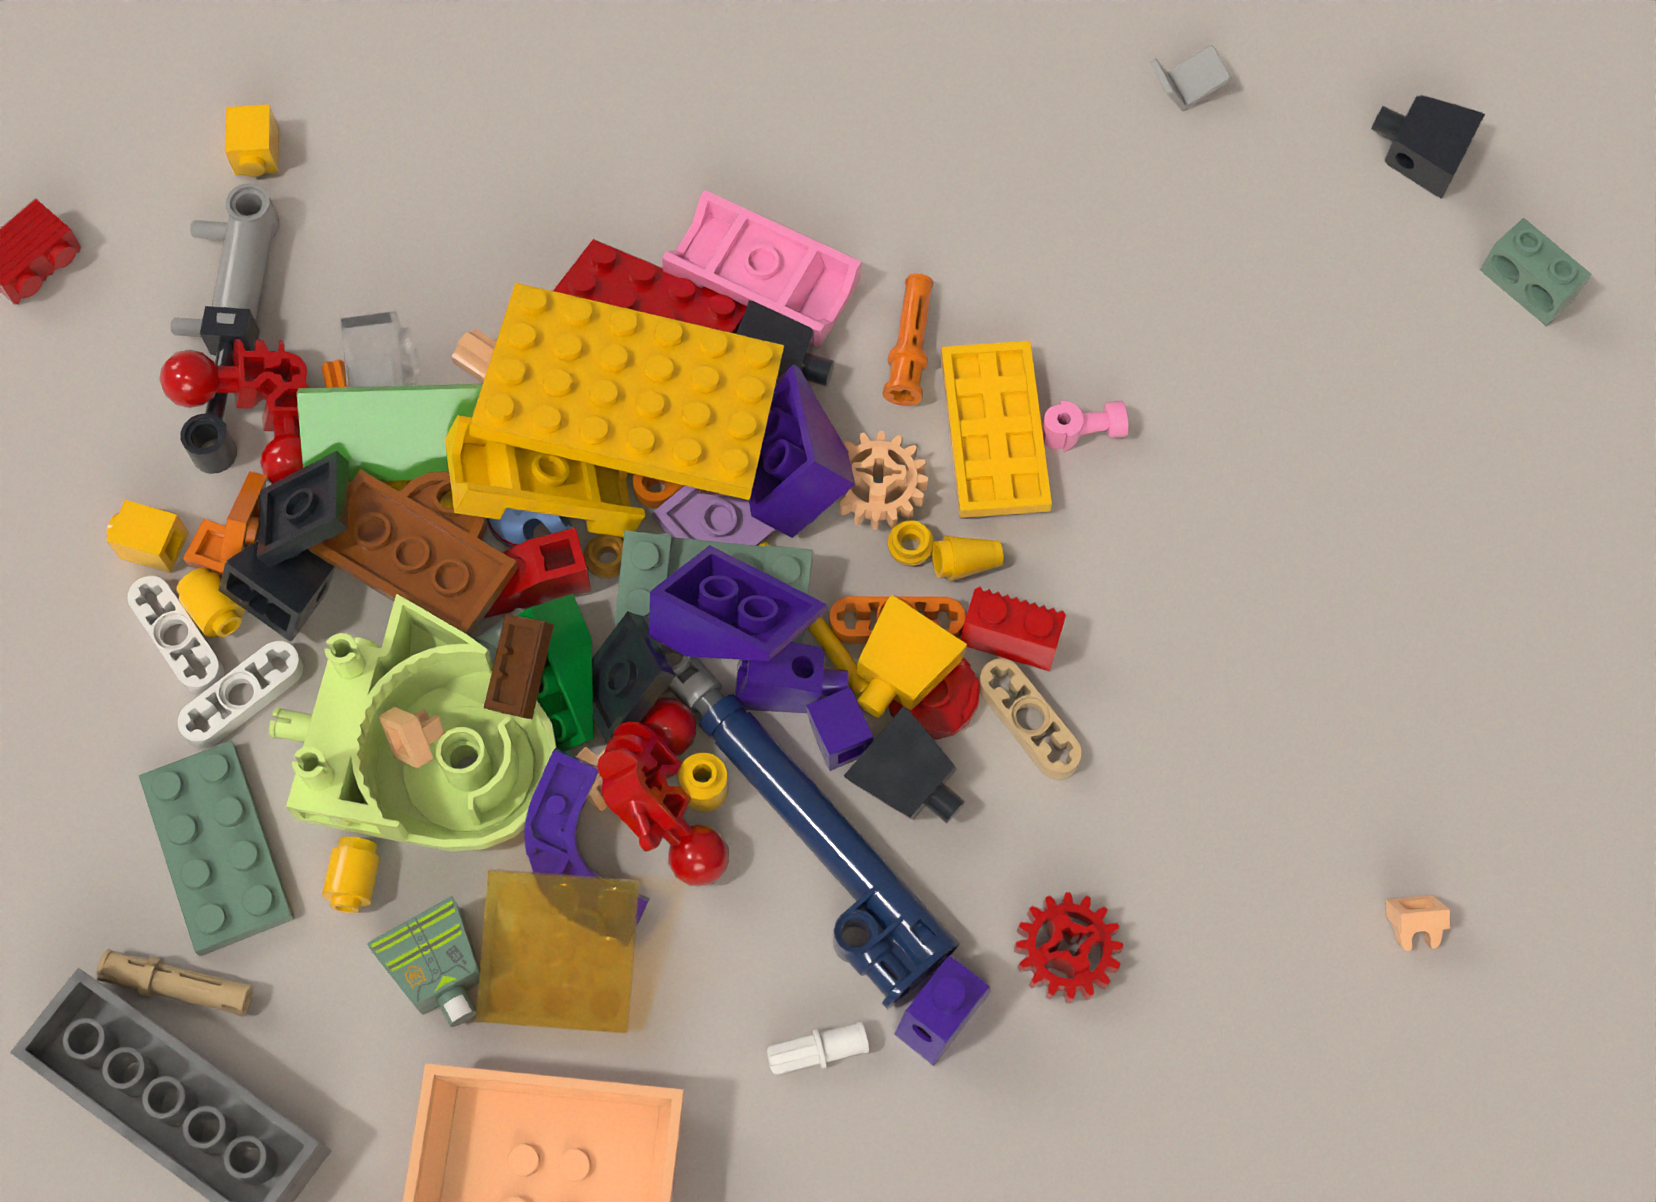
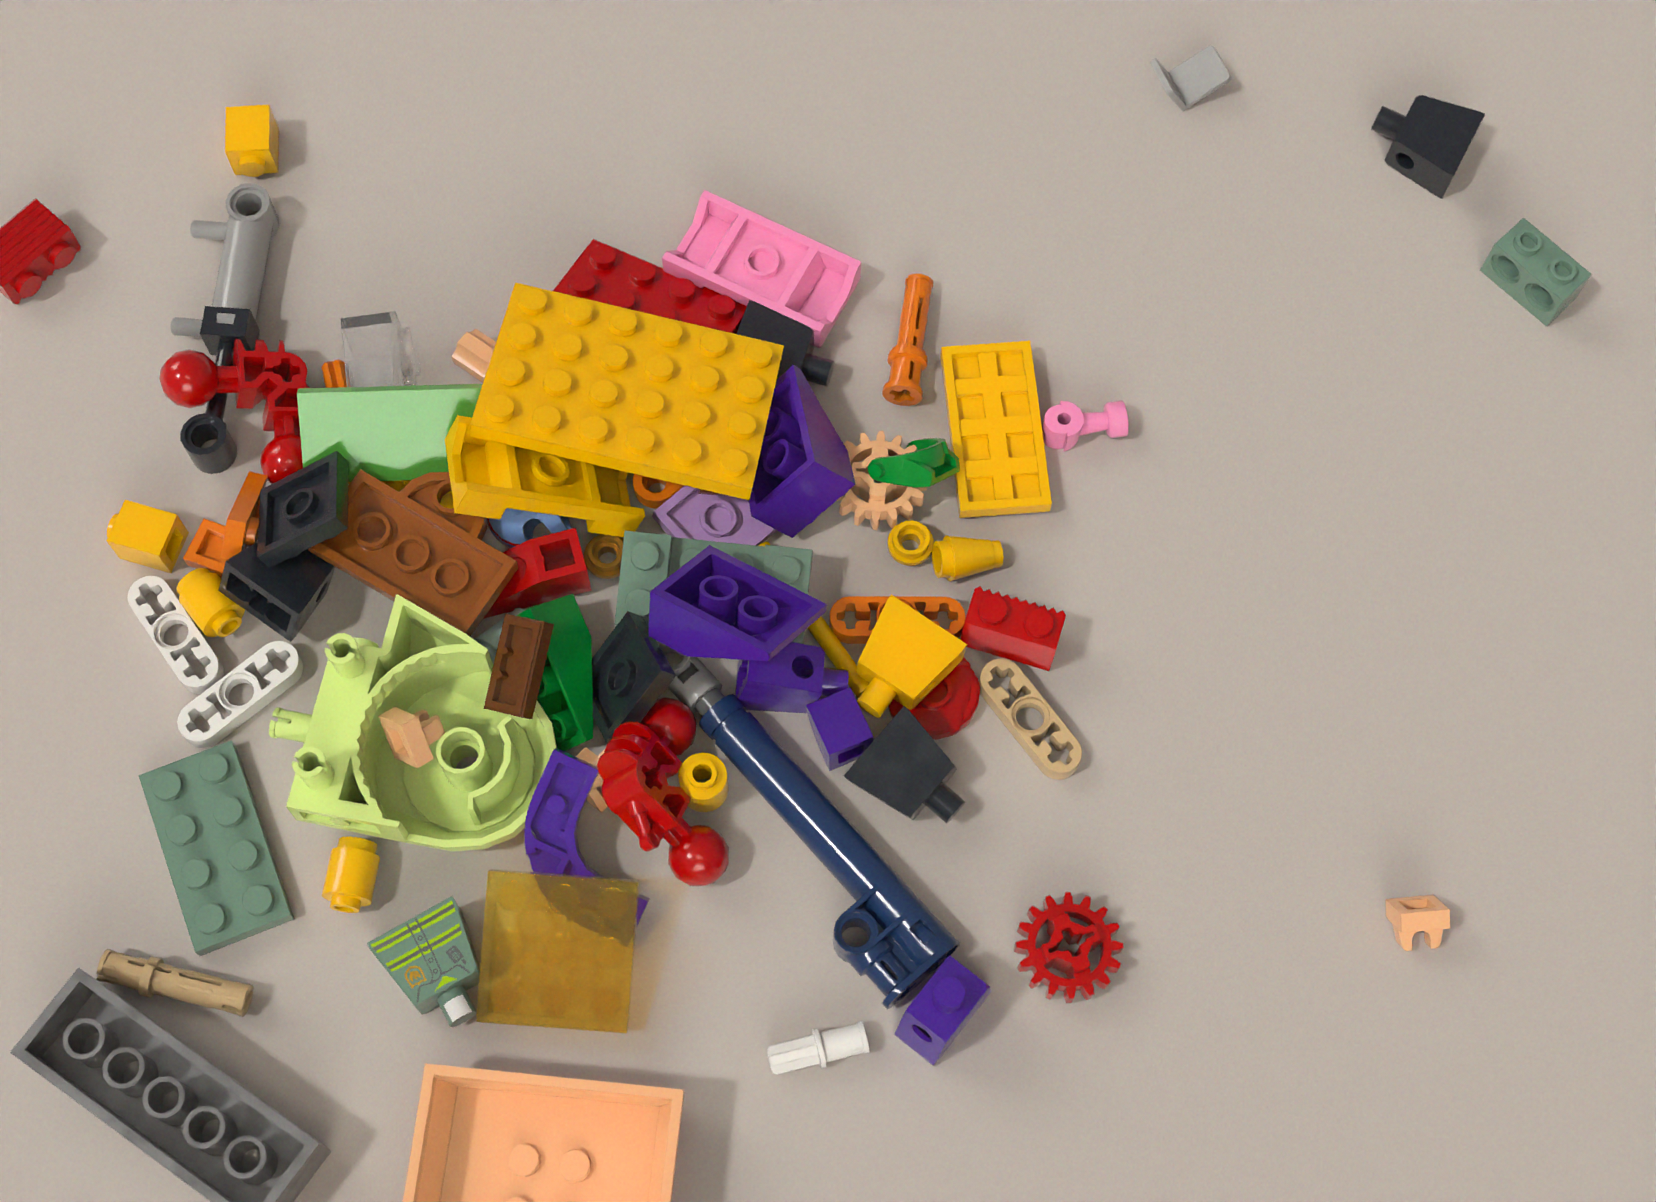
(920, 468): none -> green helmet

